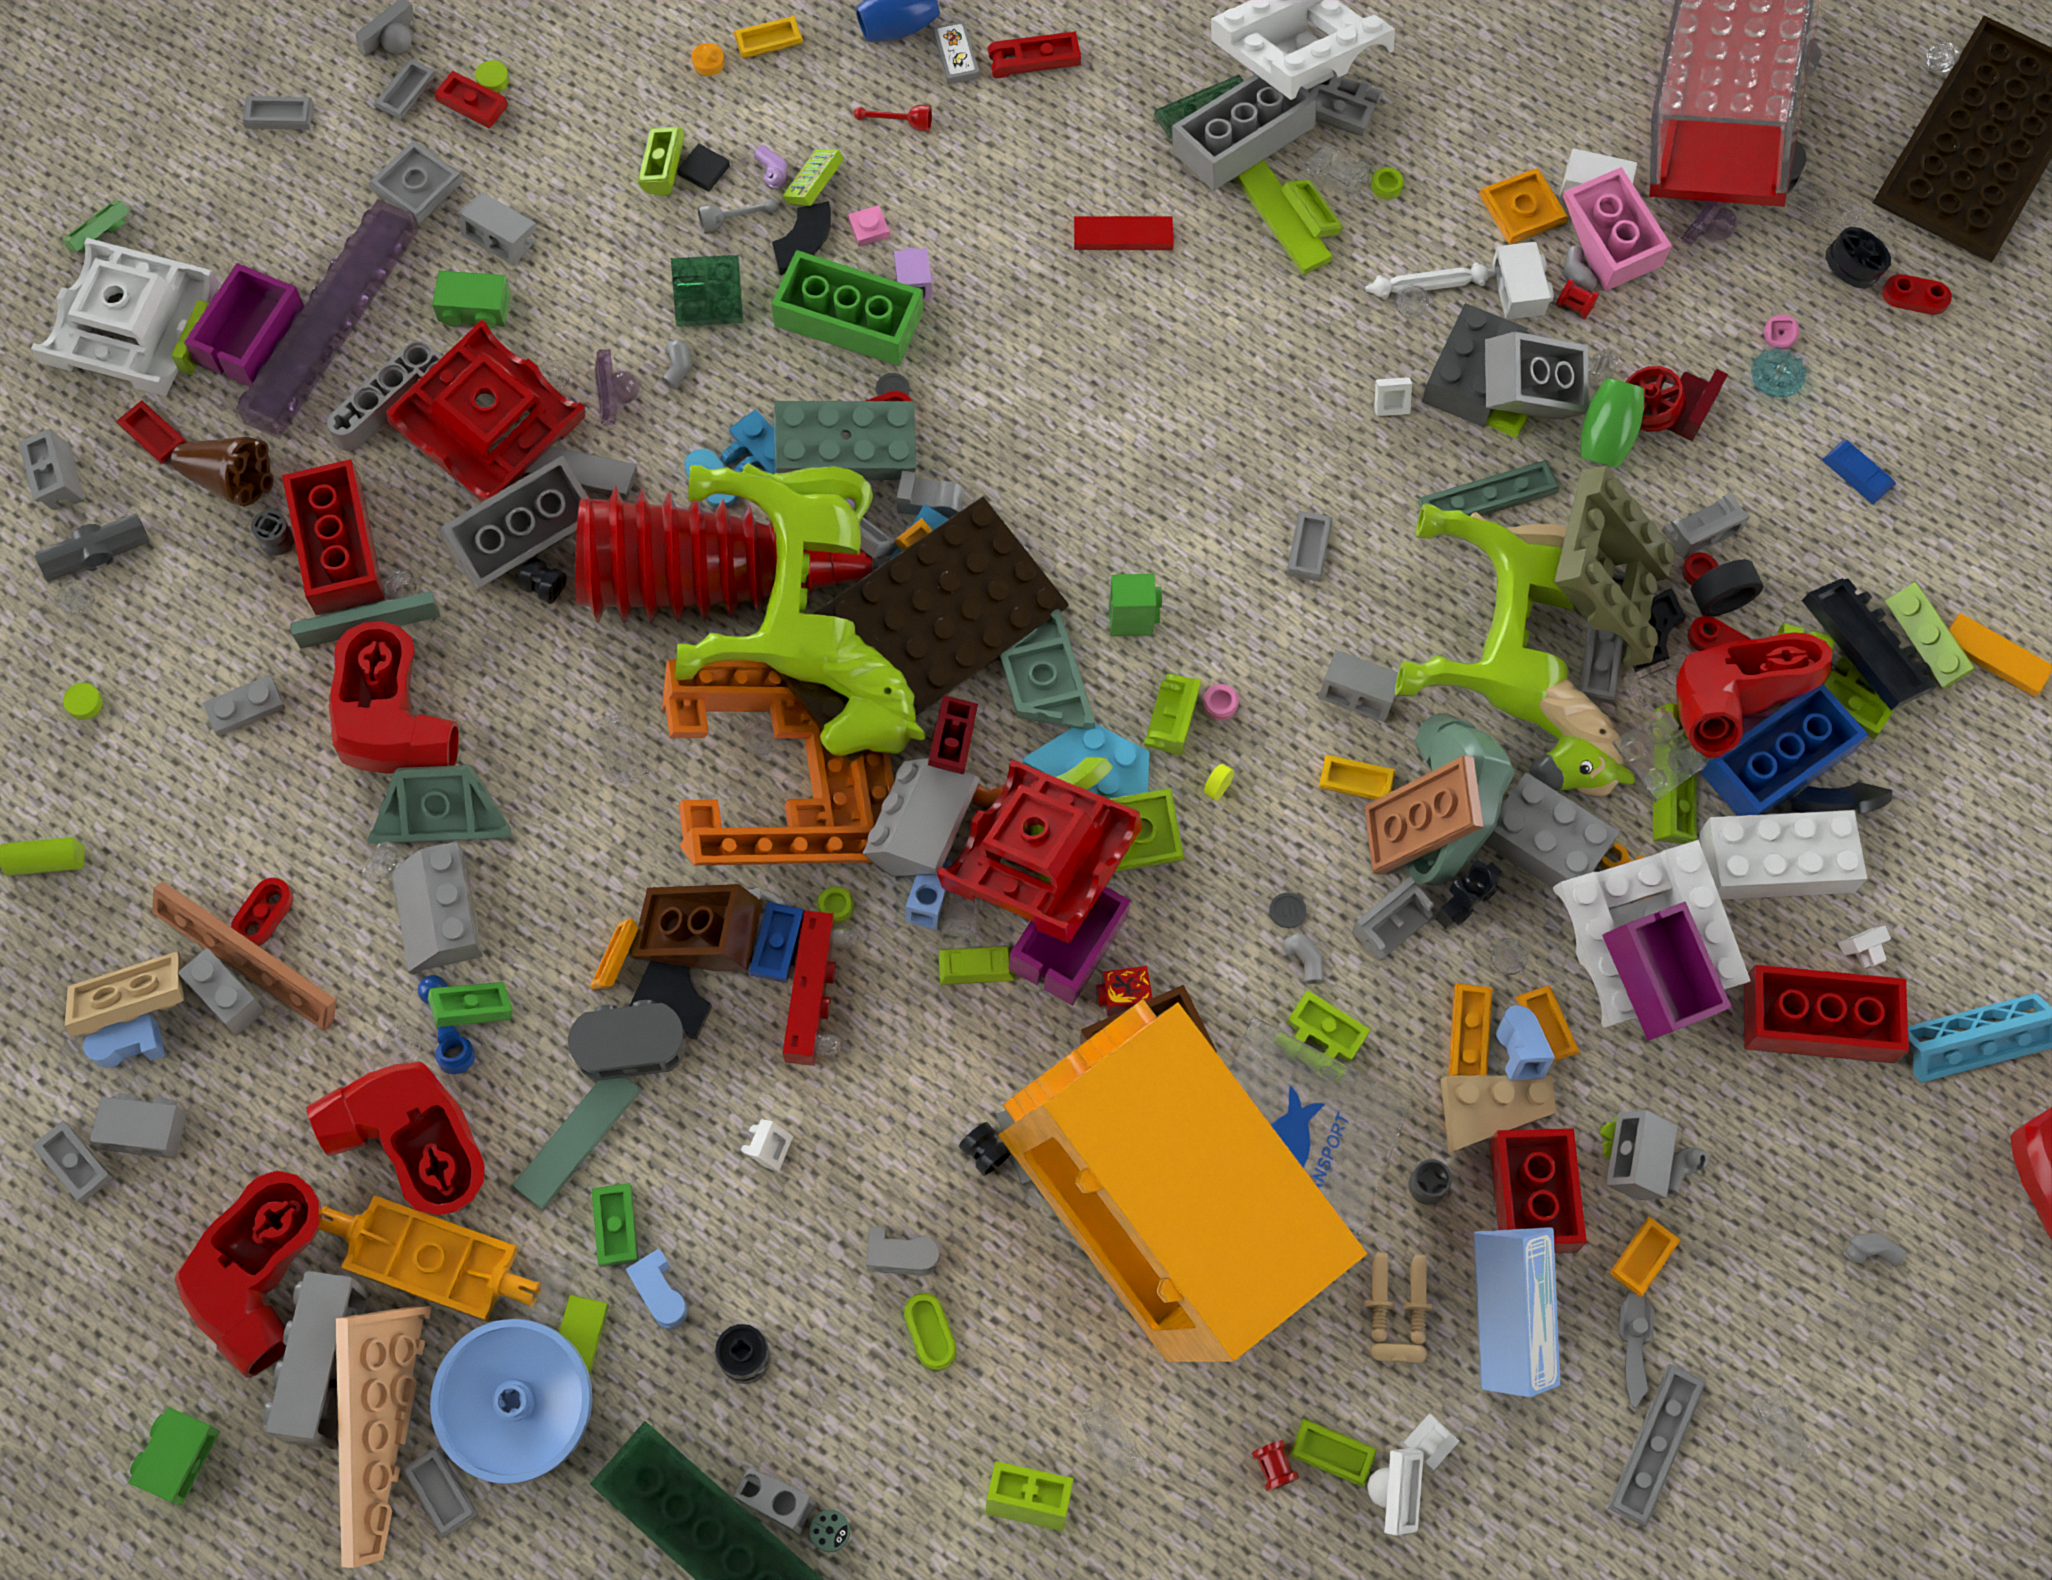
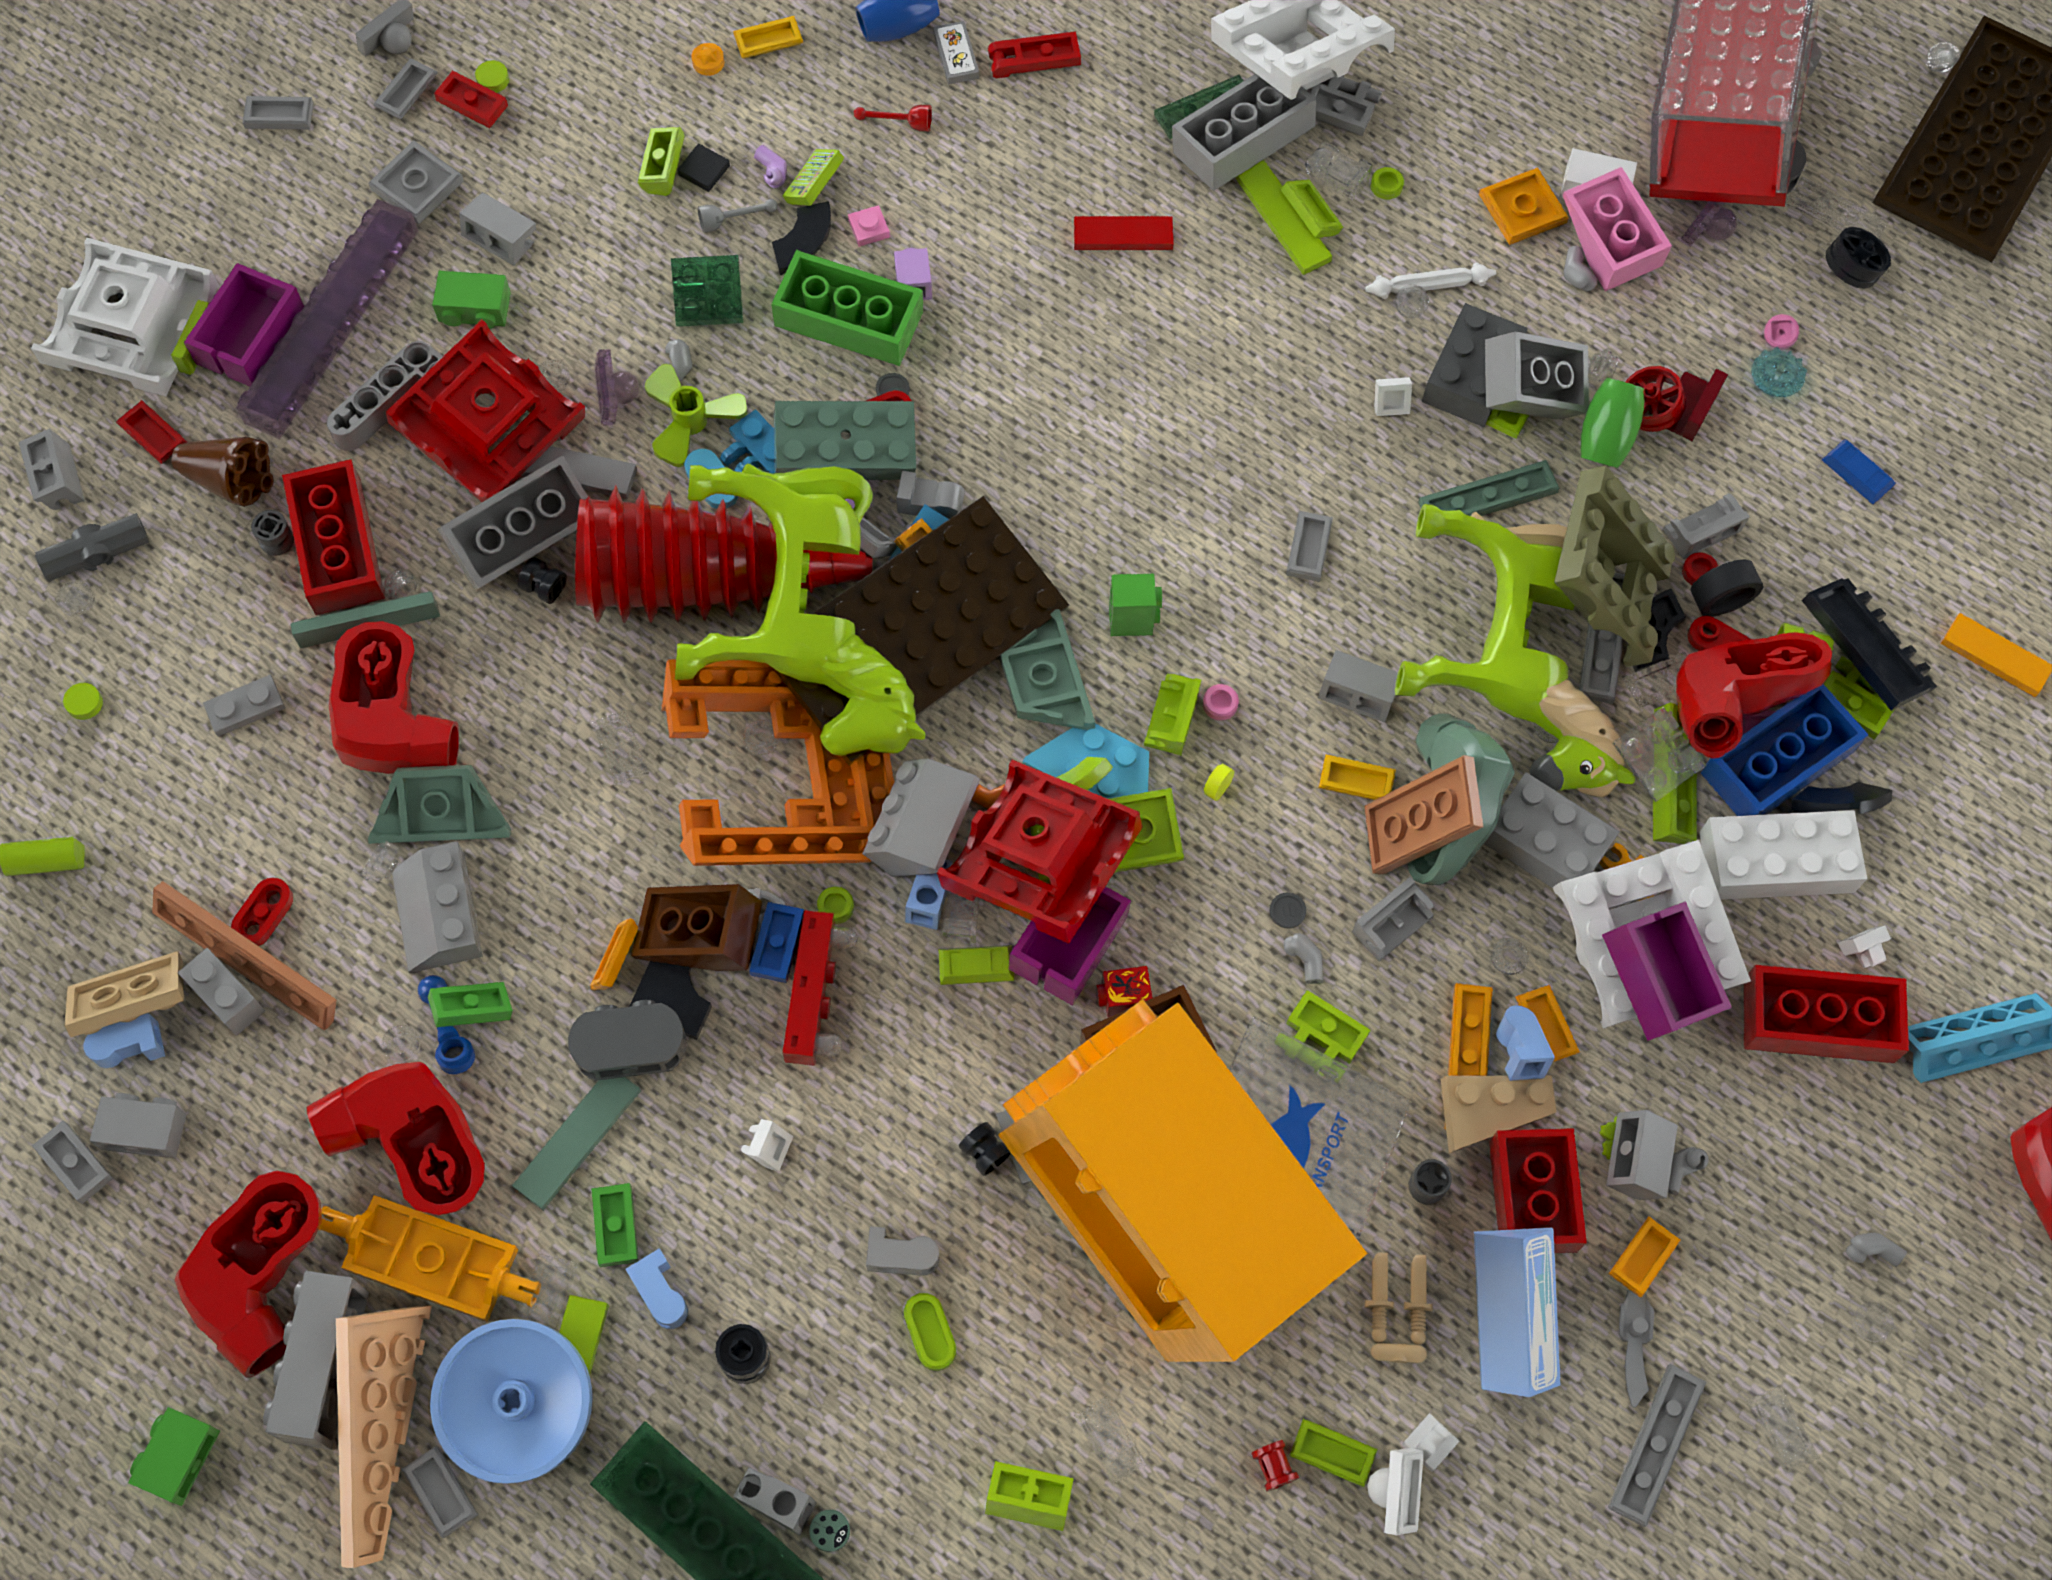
(108, 218): bright green plate -> none
(674, 441): none -> lime piece
(952, 734): dark red slope -> none
(1474, 886): black plate -> none
(1522, 280): white brick -> none
(1577, 299): red bush -> none
(1918, 294): red plate -> none
(1930, 635): lime plate -> none

